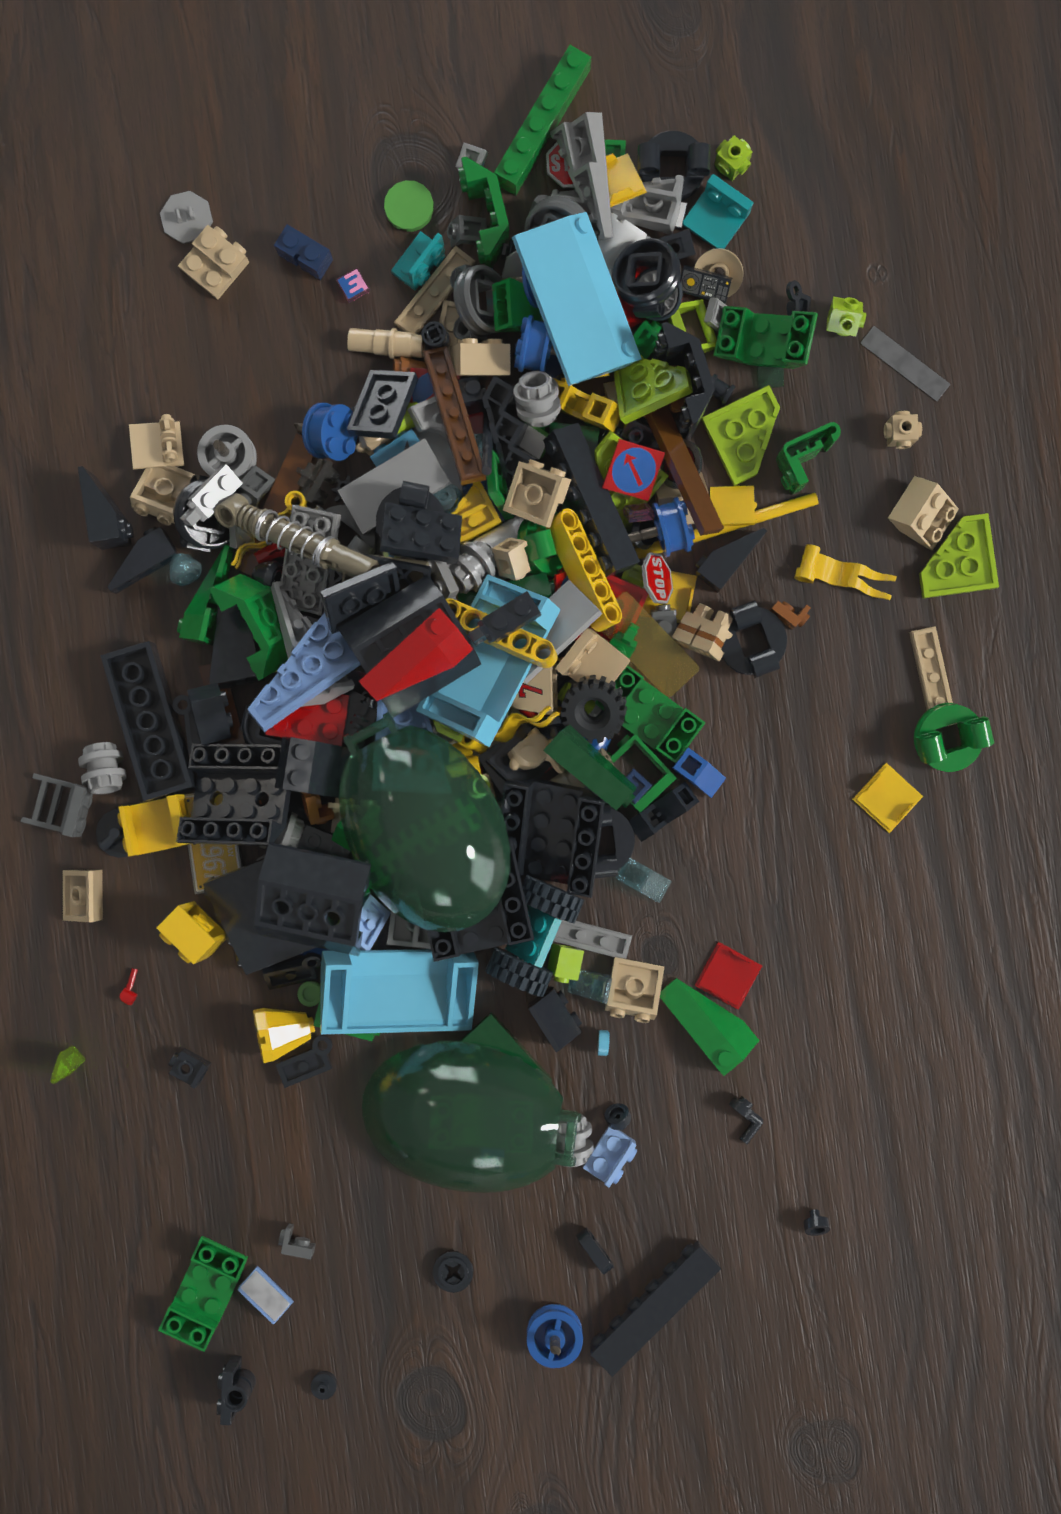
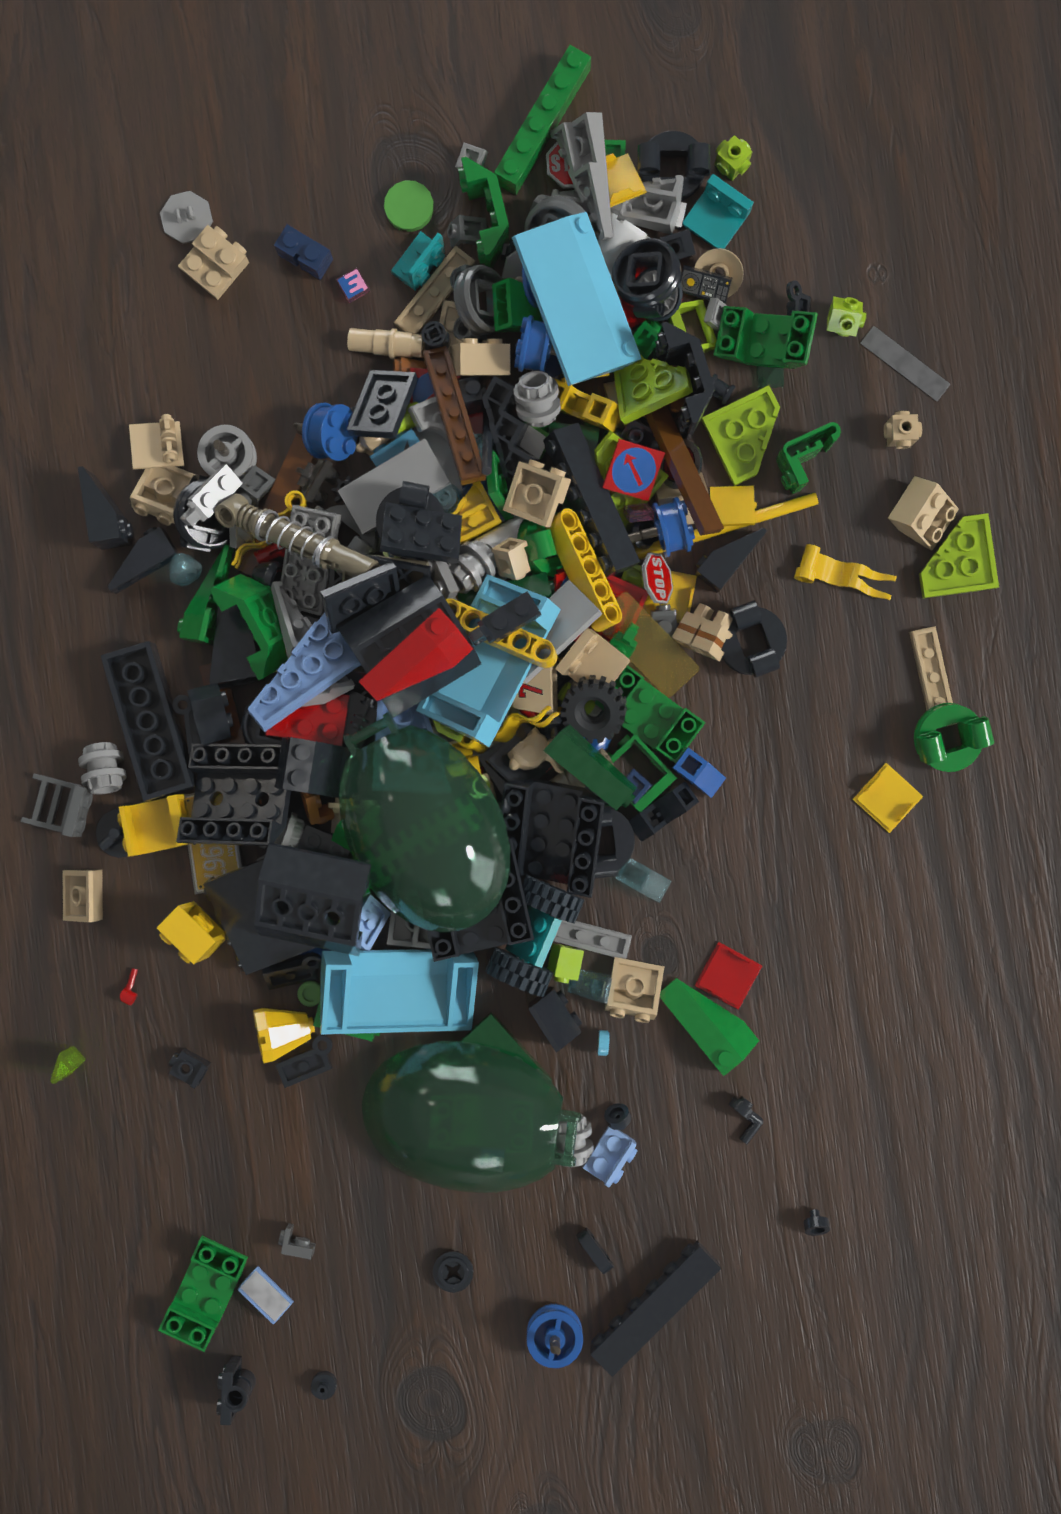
(786, 614): dark orange bracket -> none

